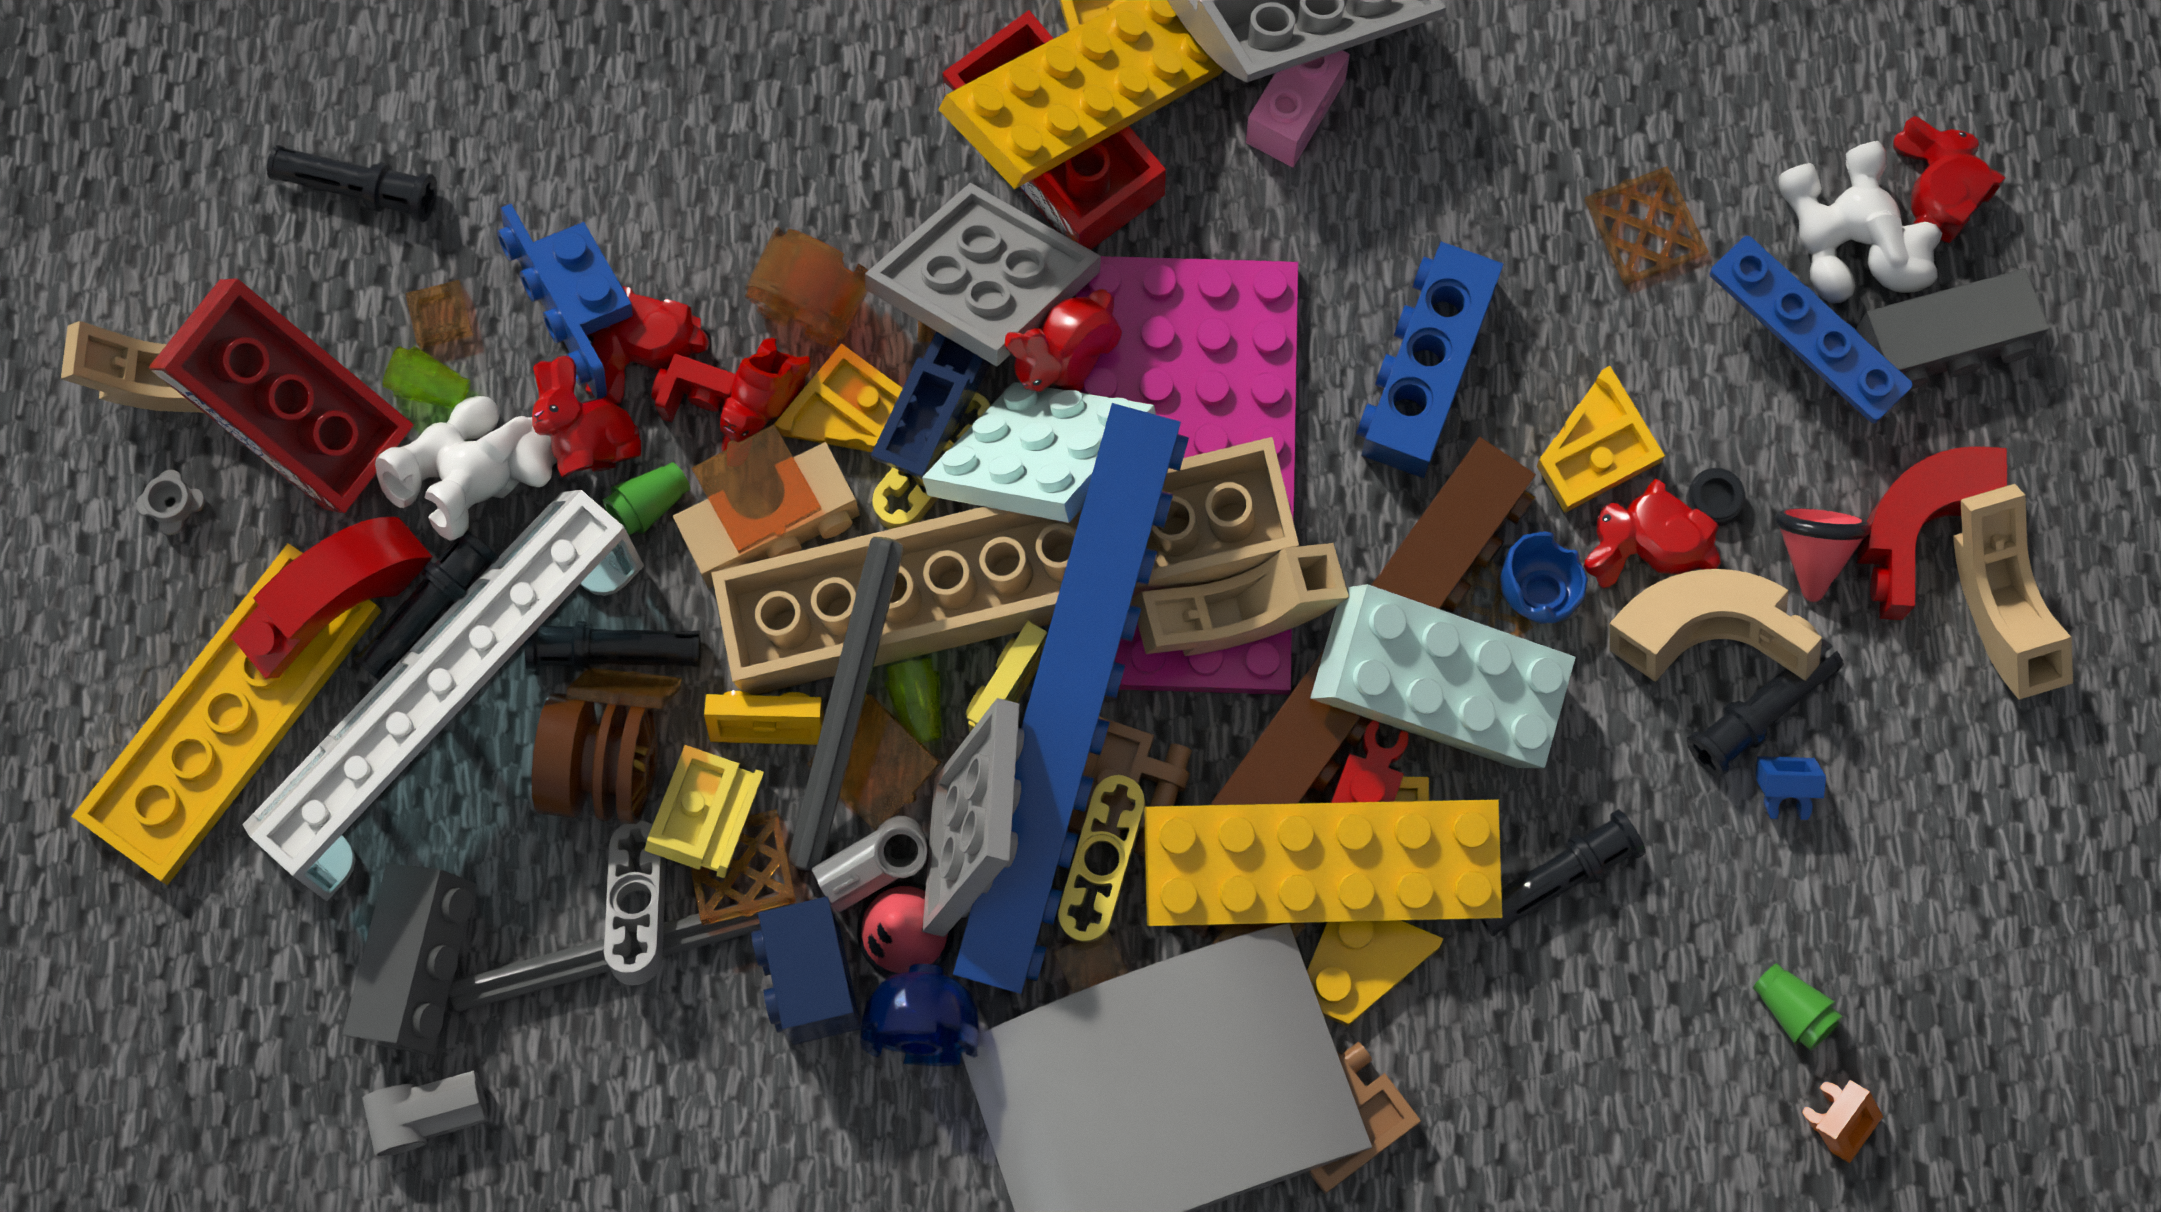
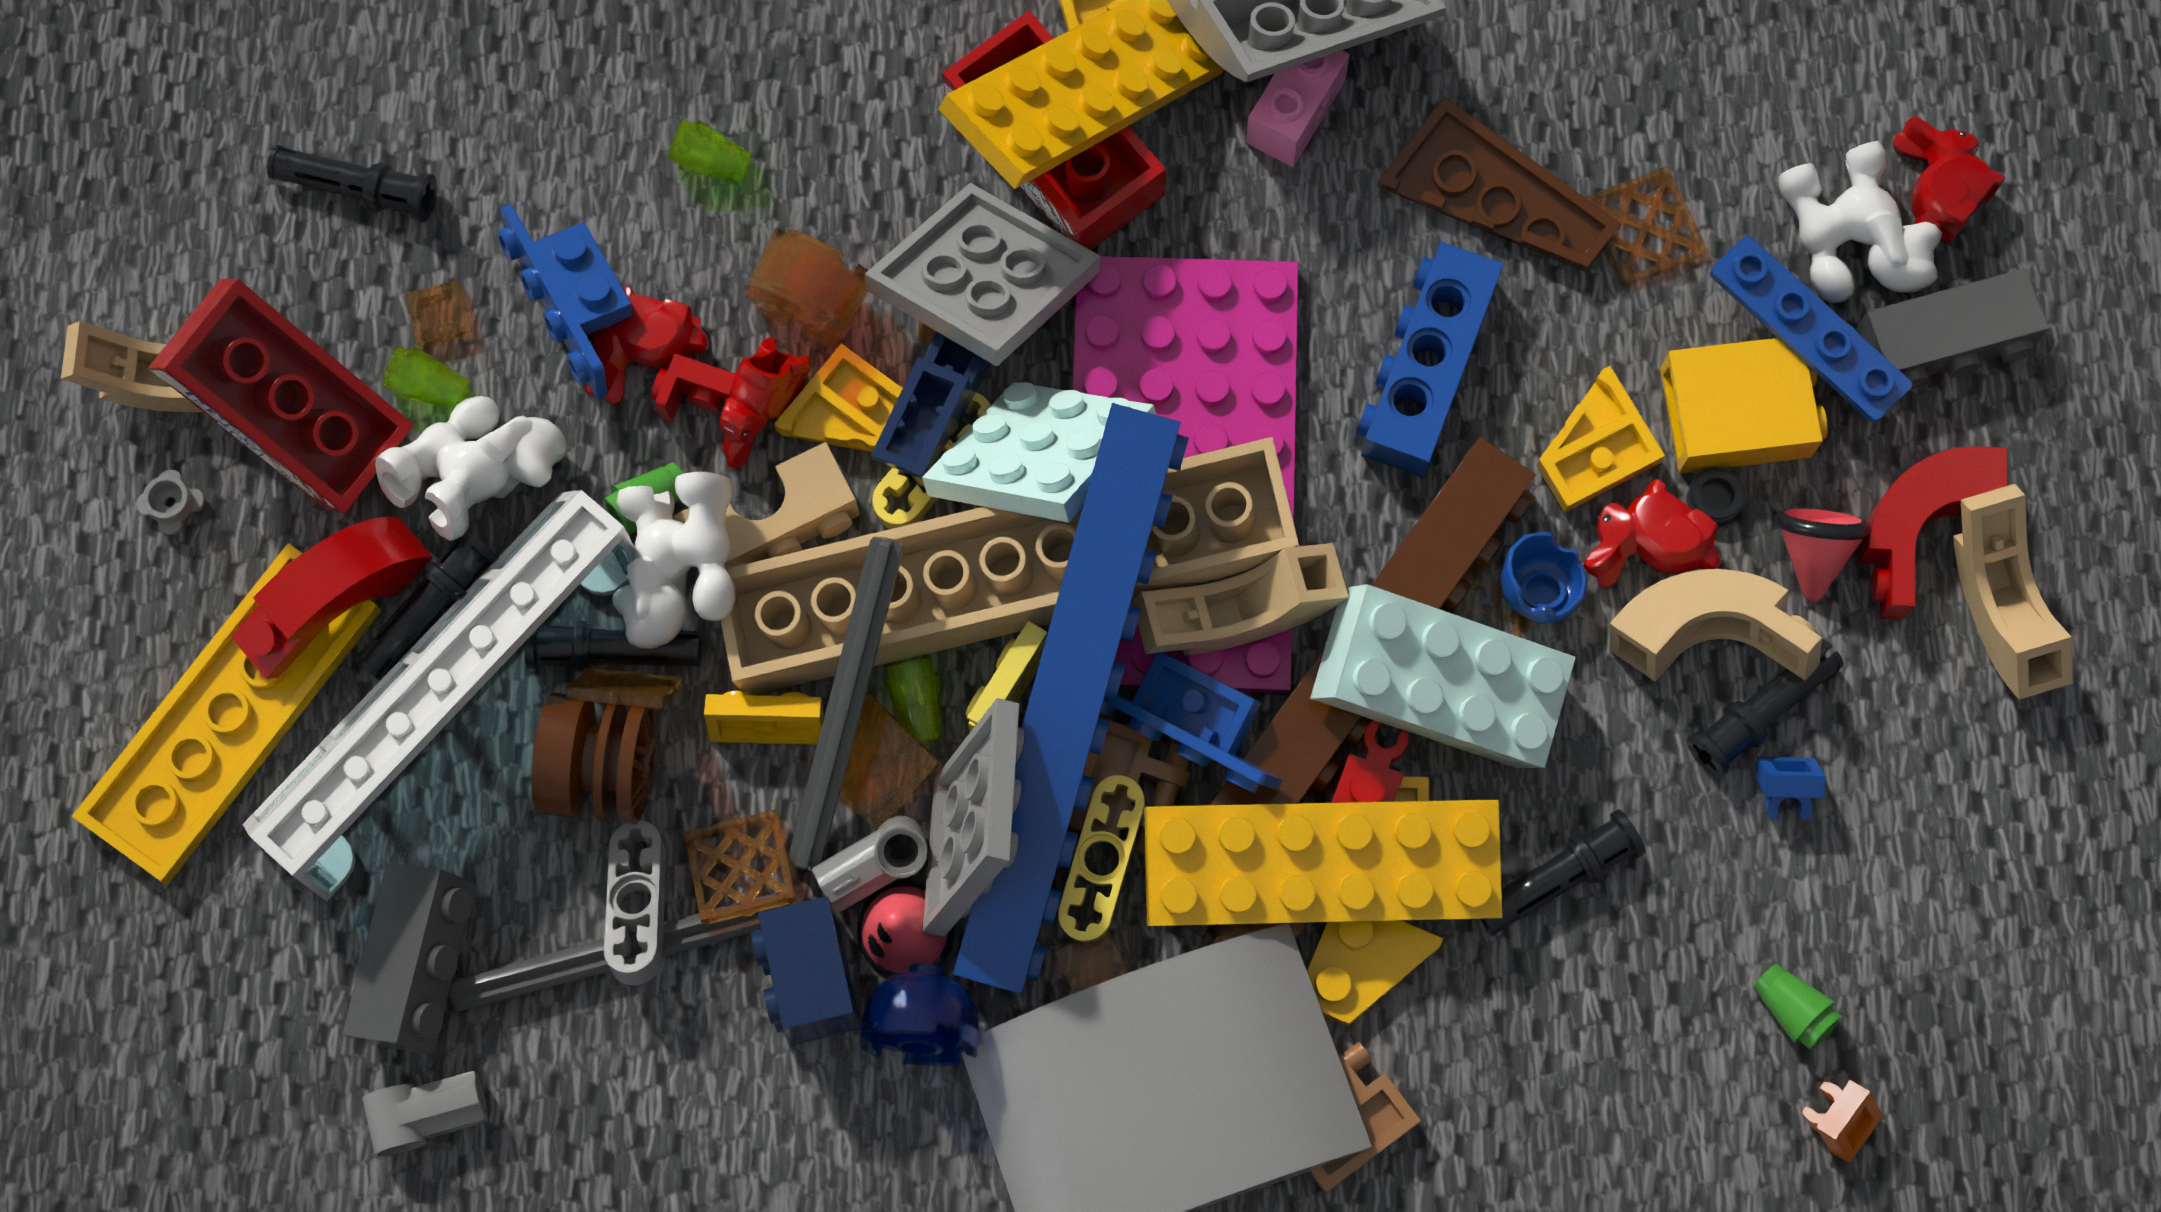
(581, 433): red animal -> none
(667, 549): none -> white animal
(703, 811): light yellow plate -> none
(708, 152): none -> clear neon green cone
(756, 489): clear orange piece -> none
(1066, 343): red animal -> none
(1199, 714): none -> blue bracket
(1491, 185): none -> reddish brown wing
(1741, 405): none -> yellow brick

